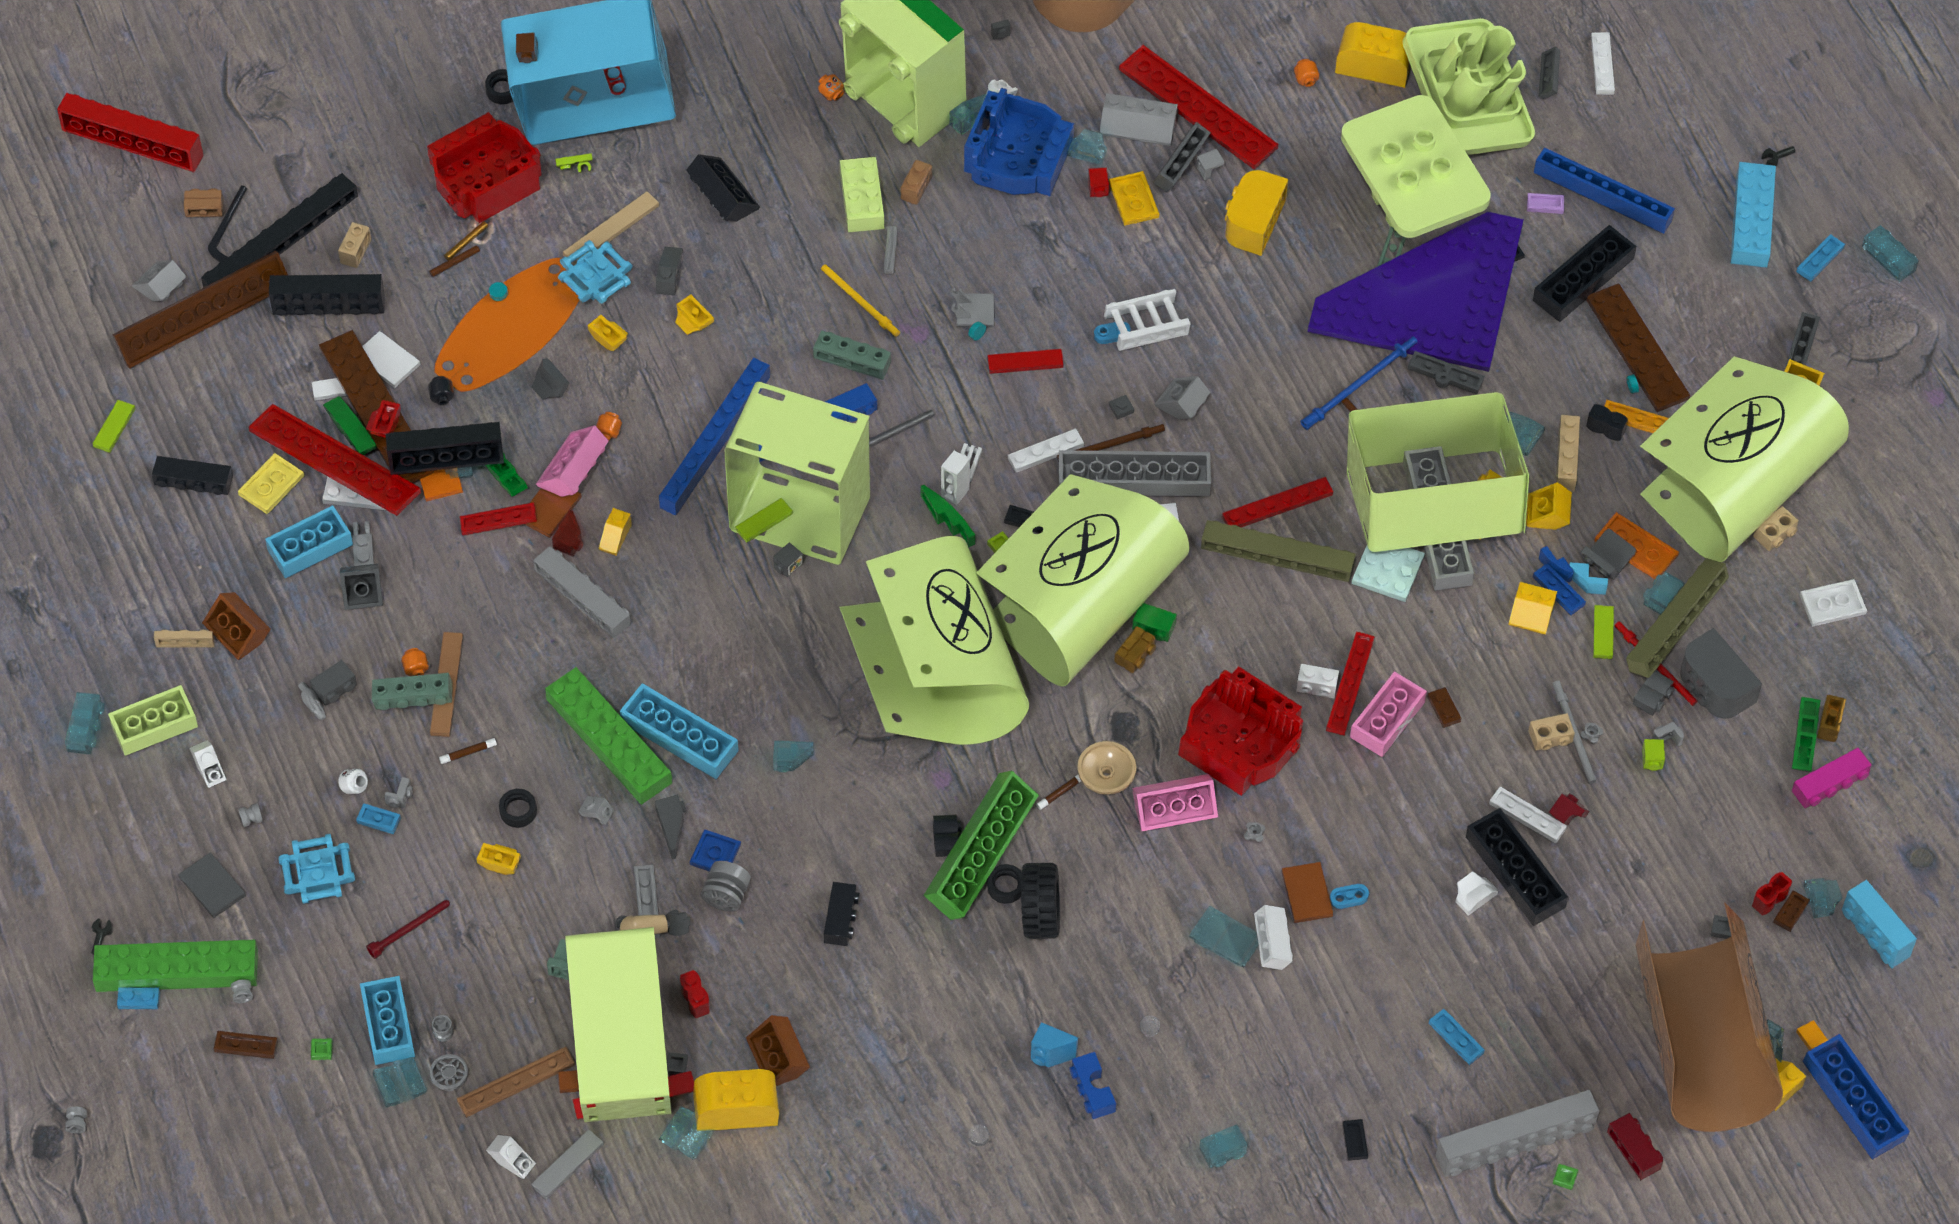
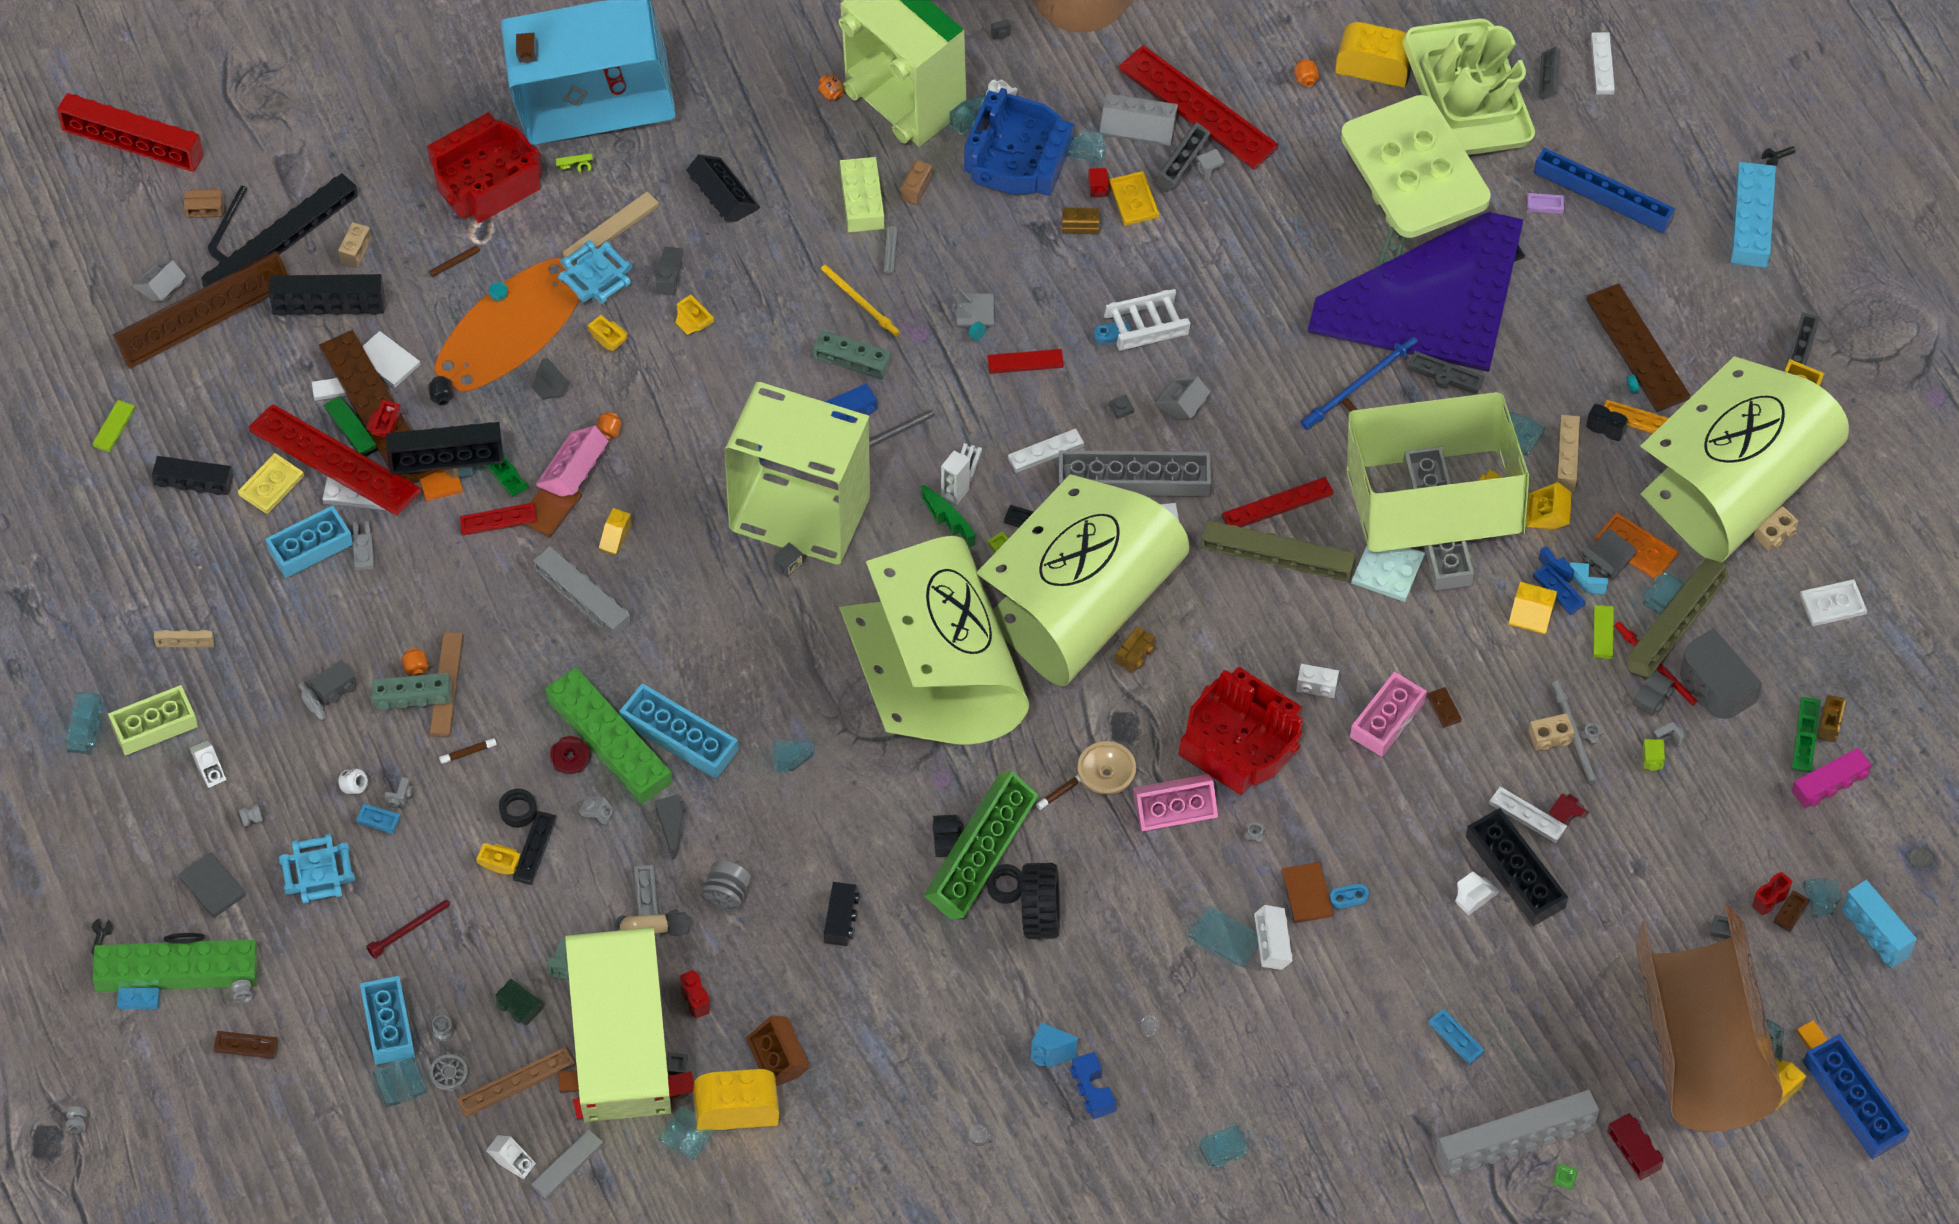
(200, 937): none -> black piece
(235, 625): dark orange slope -> none
(321, 1049): bright green tile -> none
(361, 586): dark grey slope -> none
(466, 240): pearl gold bar -> none
(497, 97): black tyre -> none
(518, 1002): none -> clear green brick
(534, 847): none -> black tile
(568, 536): clear red slope -> none
(569, 765): none -> dark red plate
(712, 439): blue brick -> none
(714, 848): blue tile -> none
(764, 520): lime tile -> none
(1080, 220): none -> pearl gold brick
(1145, 432): reddish brown bar -> none
(1155, 621): green brick -> none
(1255, 210): yellow brick -> none
(1350, 683): red plate -> none
(1355, 1139): black tile -> none
(1584, 273): black brick -> none
(1820, 257): dark azure plate -> none
(1890, 253): clear light blue brick -> none

